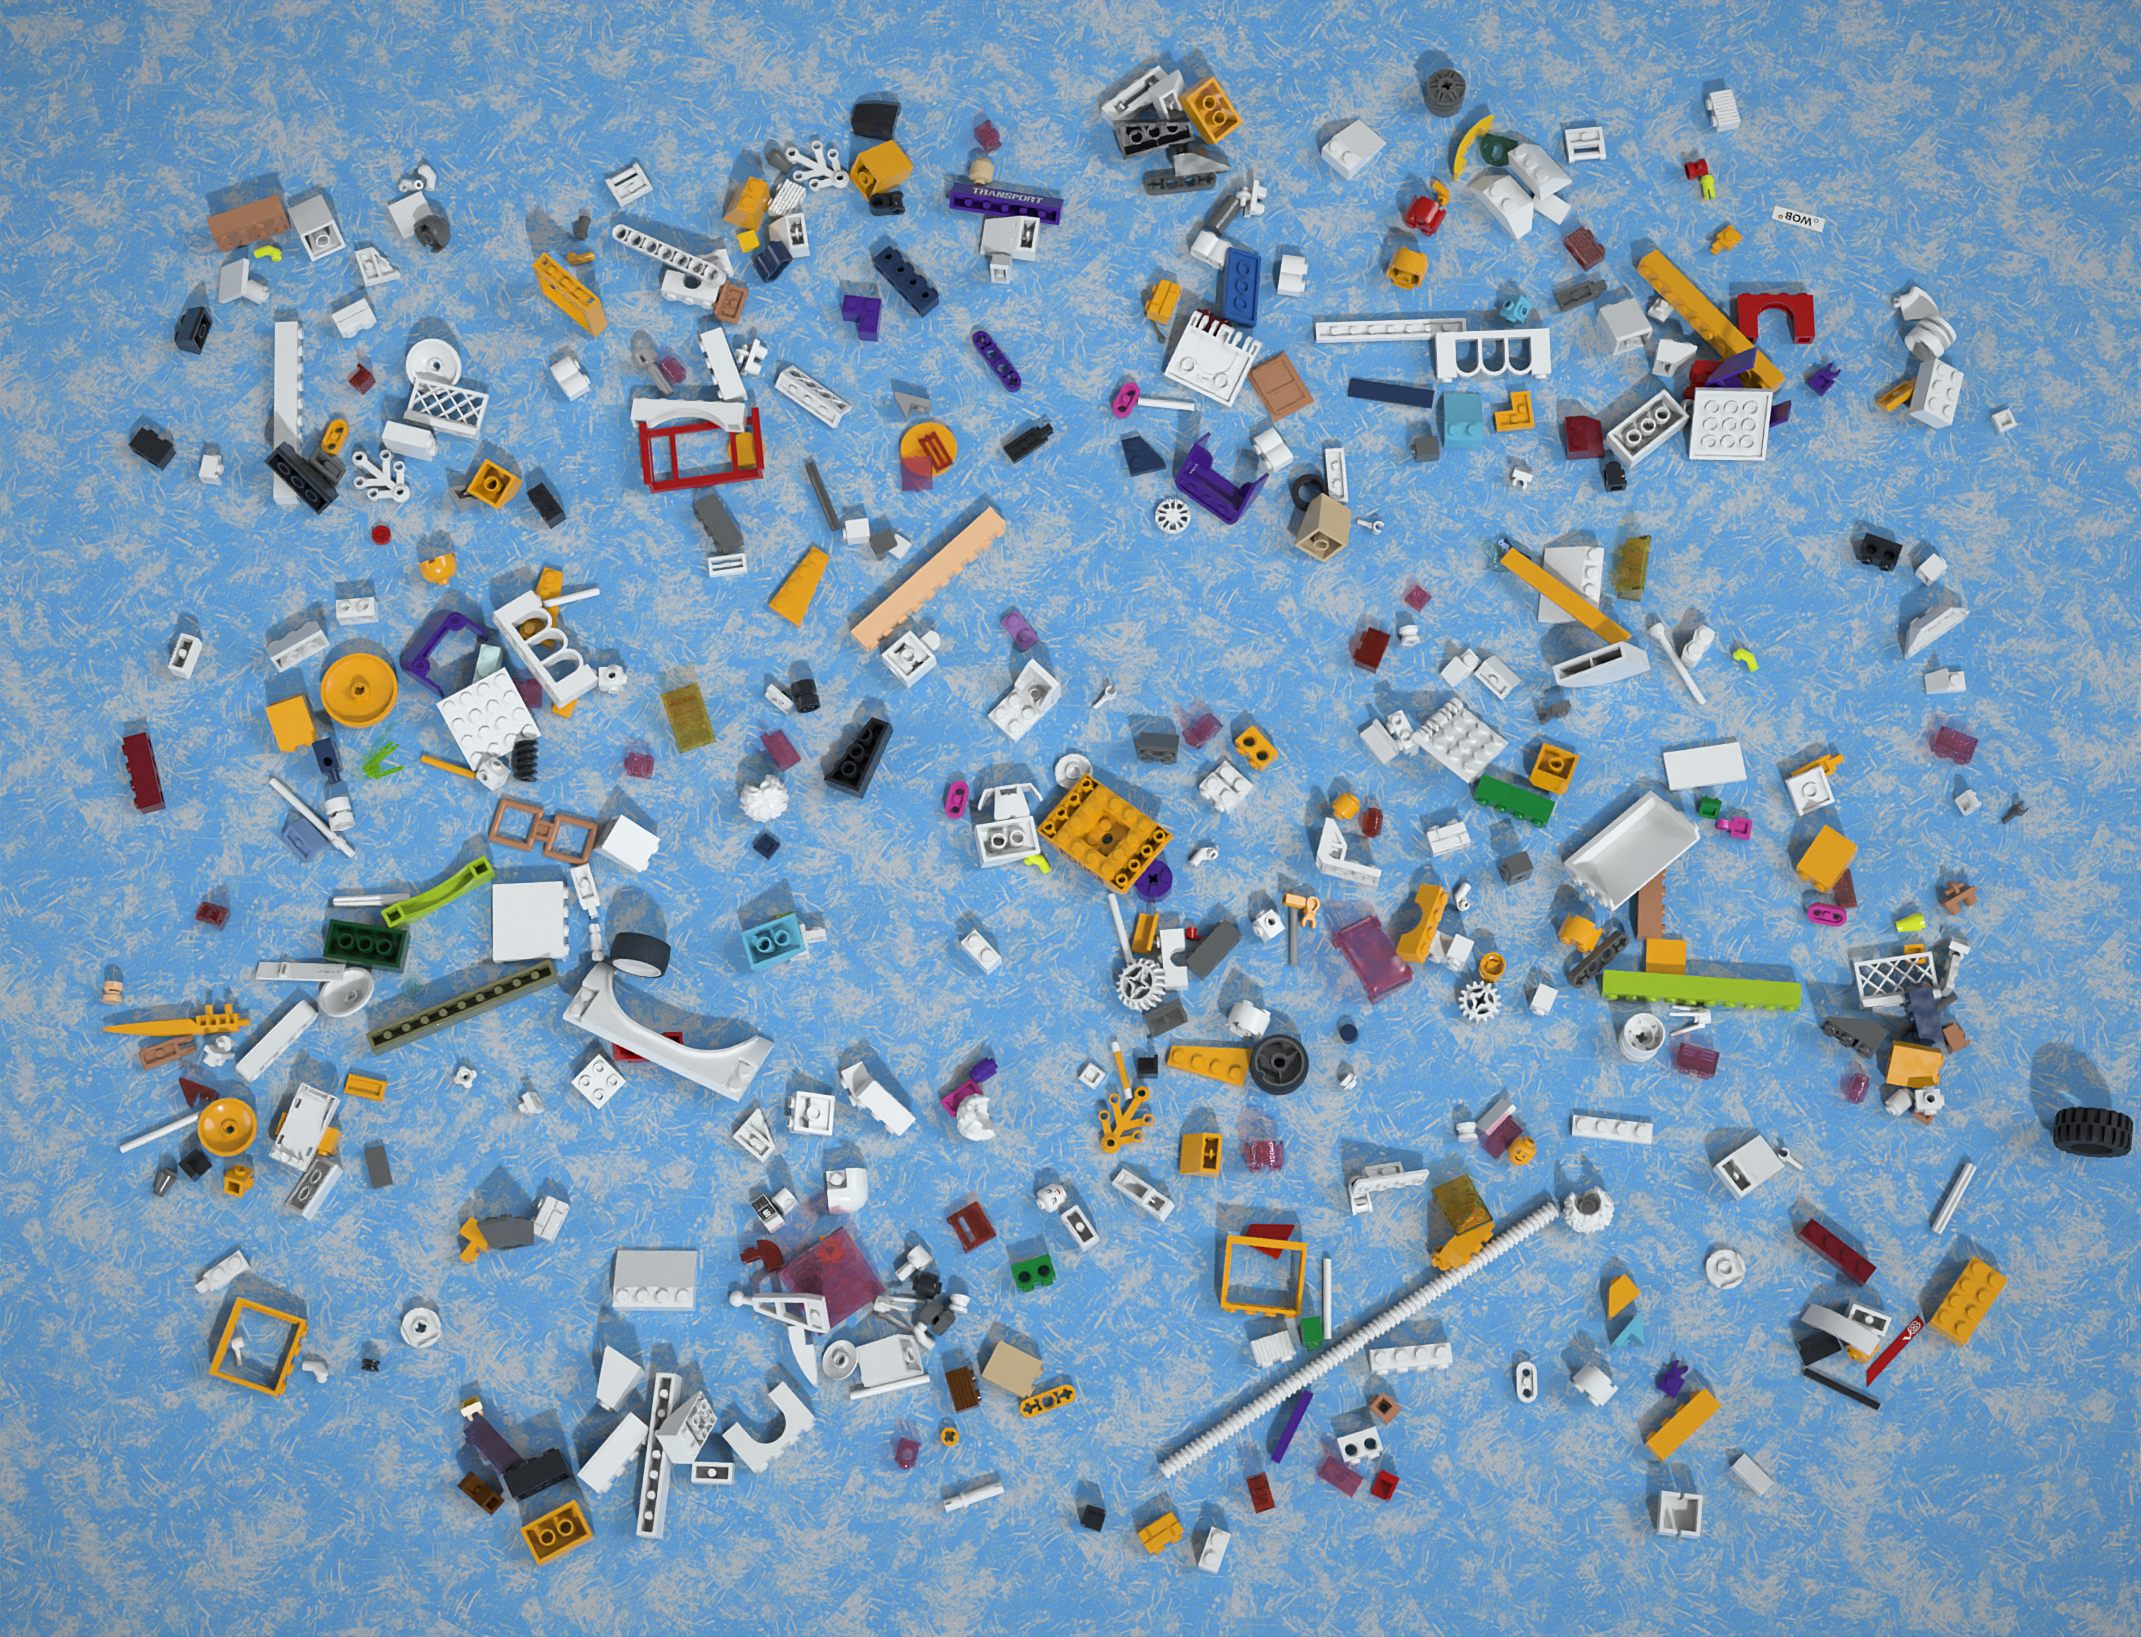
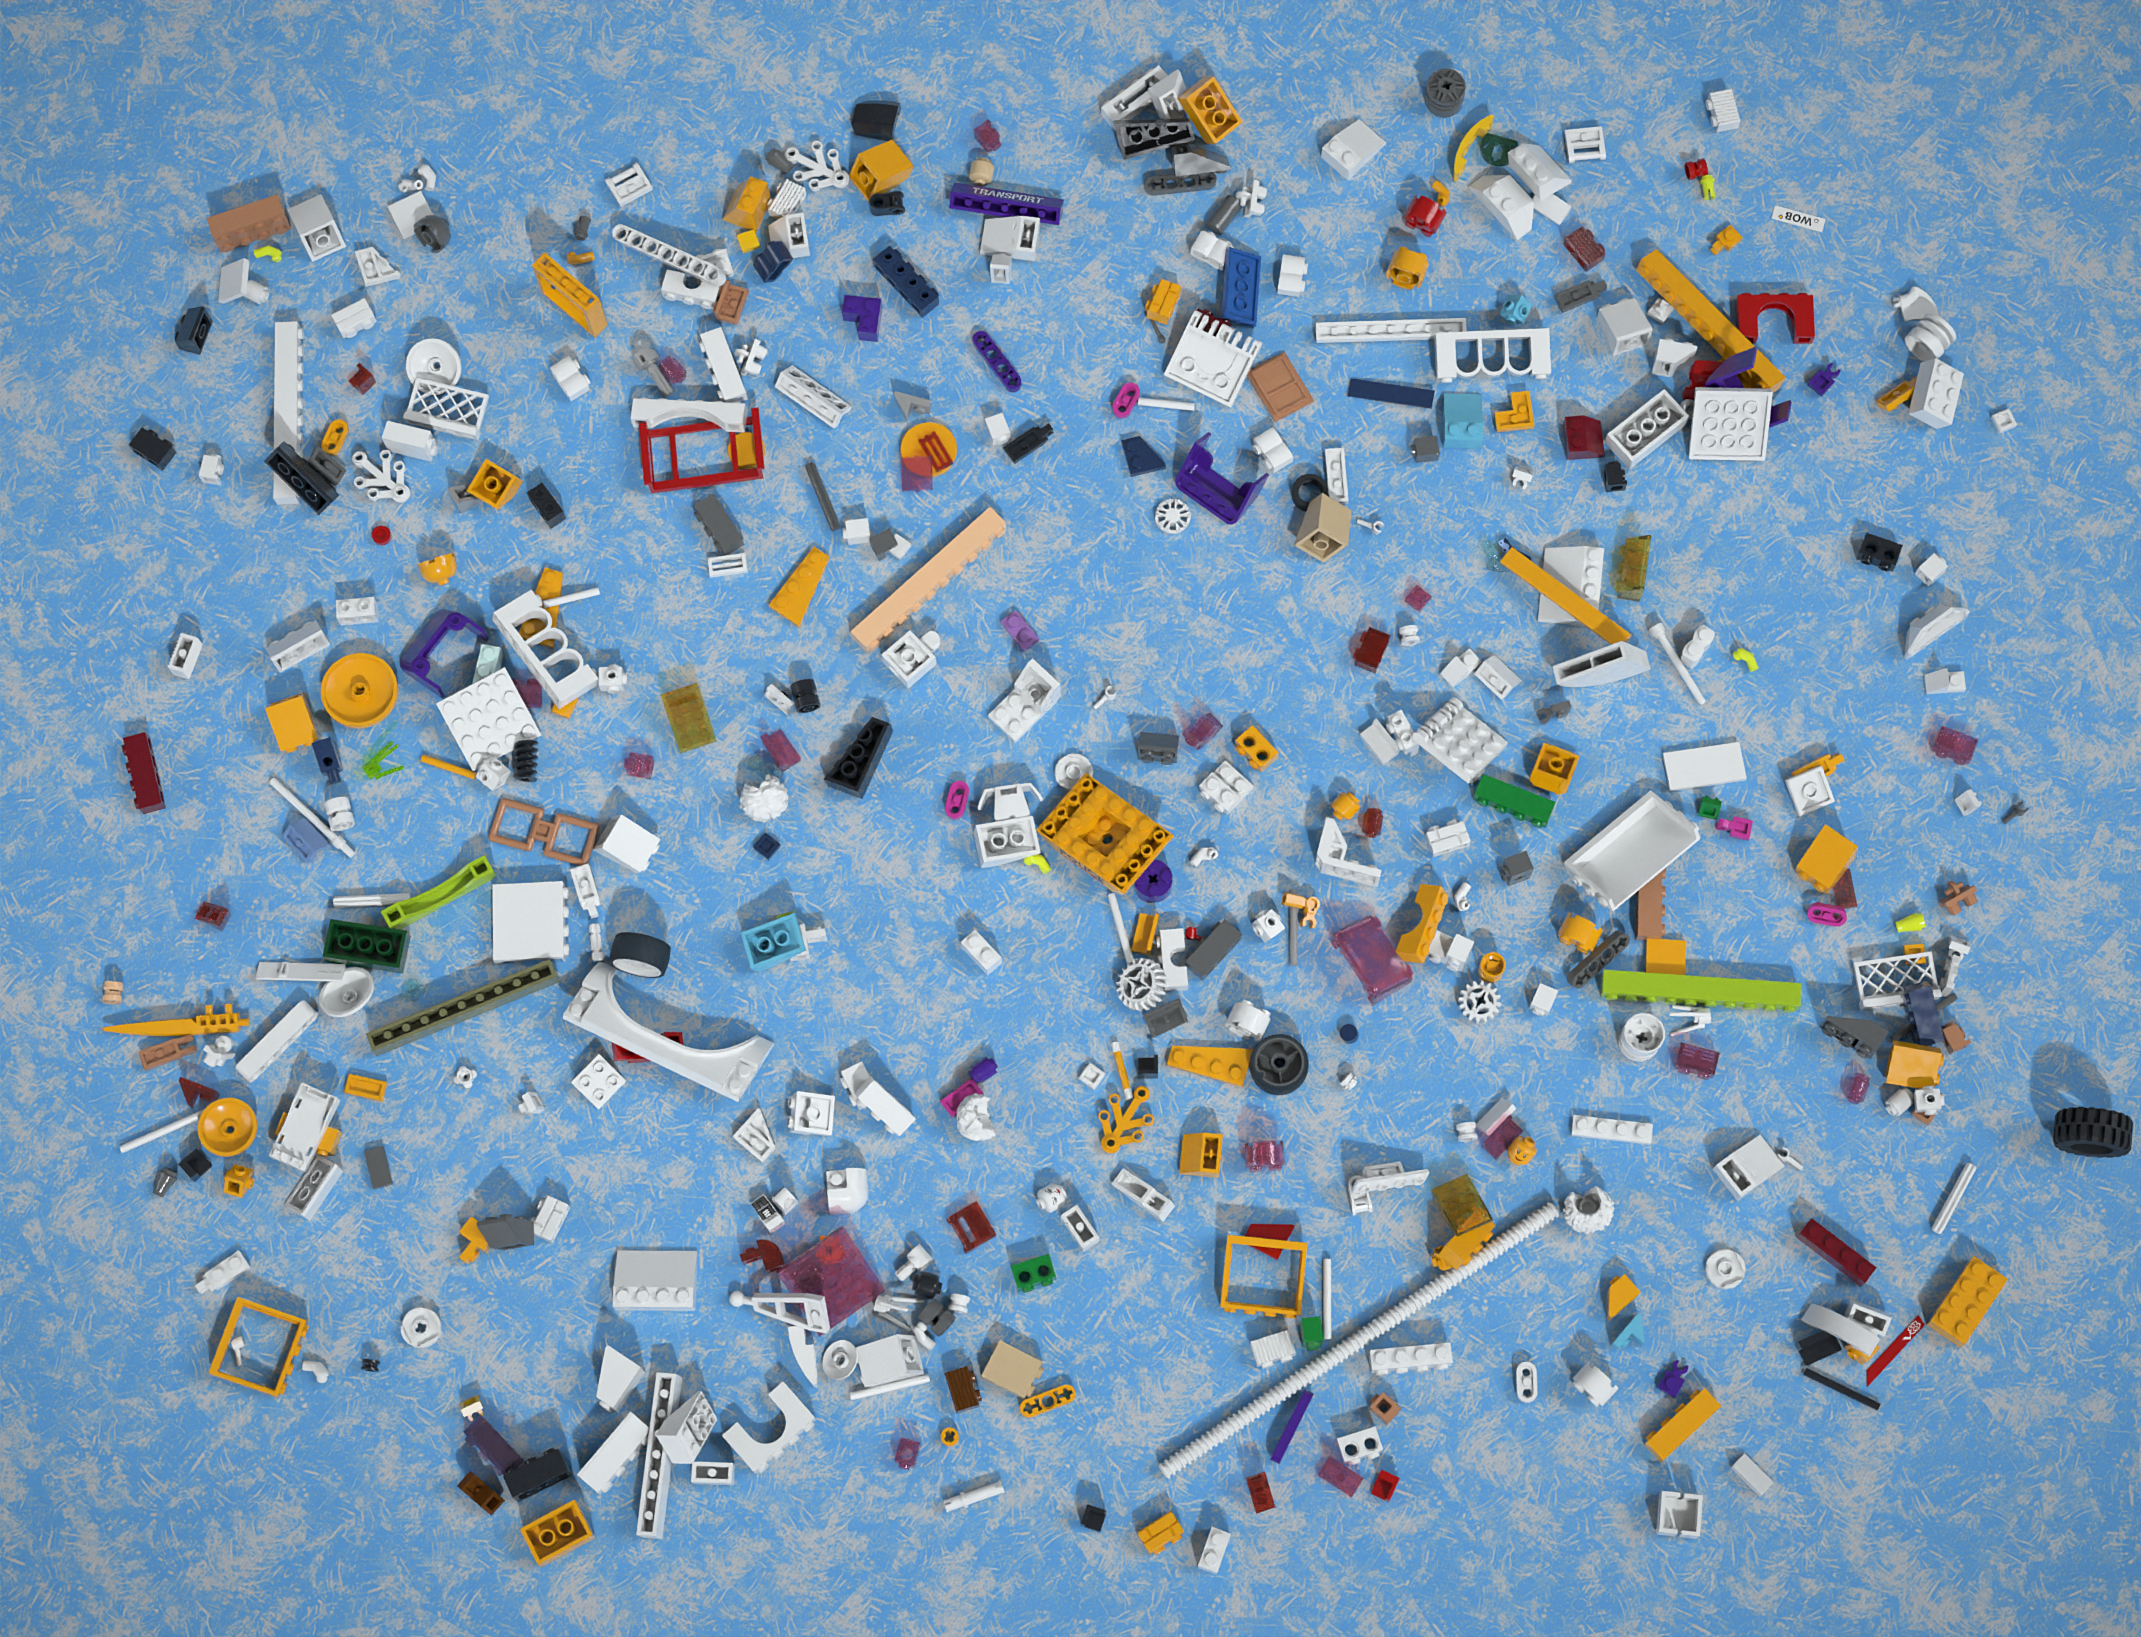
(998, 429): none -> white brick

